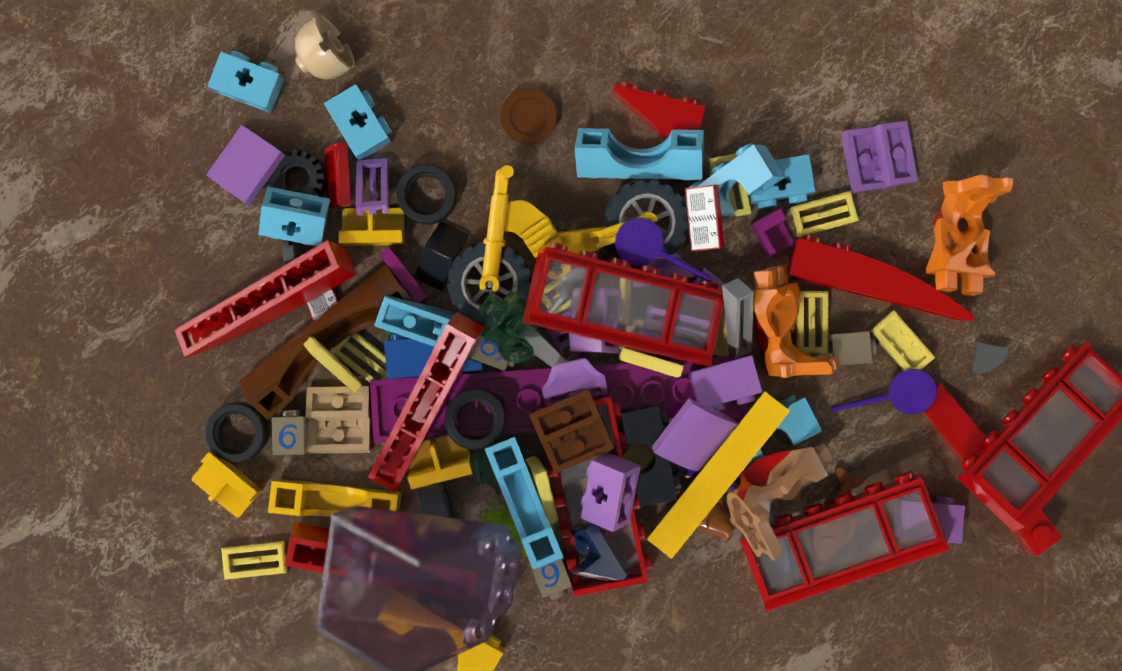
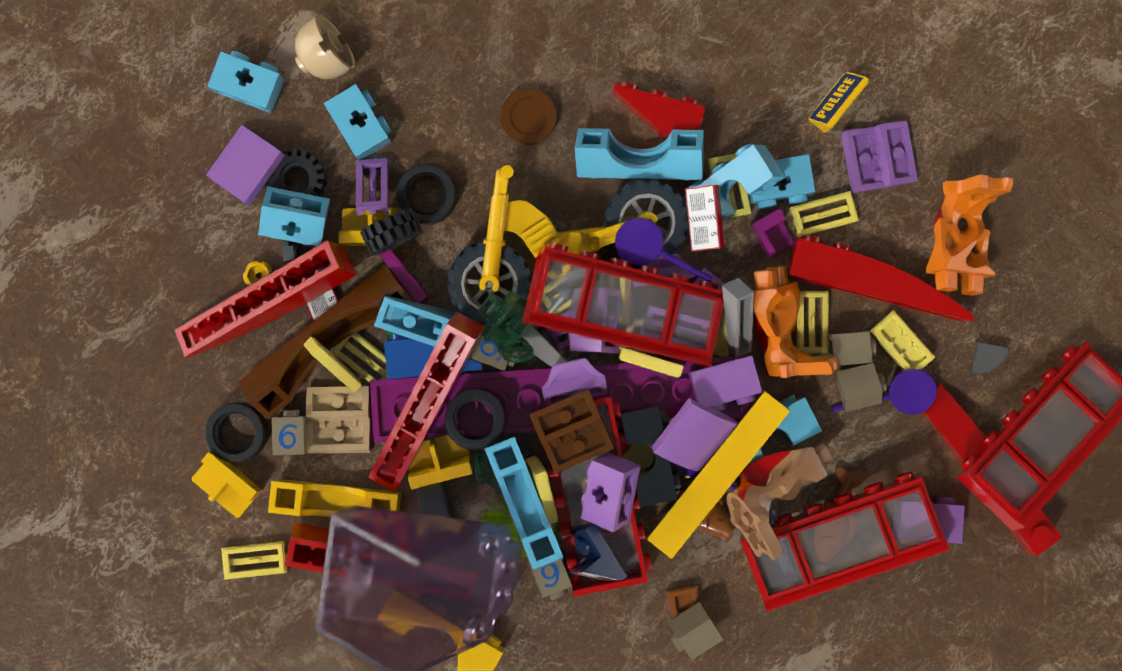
(256, 267): none -> yellow plate
(337, 175): red tile -> none
(391, 232): none -> black tyre
(439, 255): black slope -> none
(681, 599): none -> dark orange tile
(694, 631): none -> dark tan brick
(838, 101): none -> slope
(860, 387): none -> dark tan brick

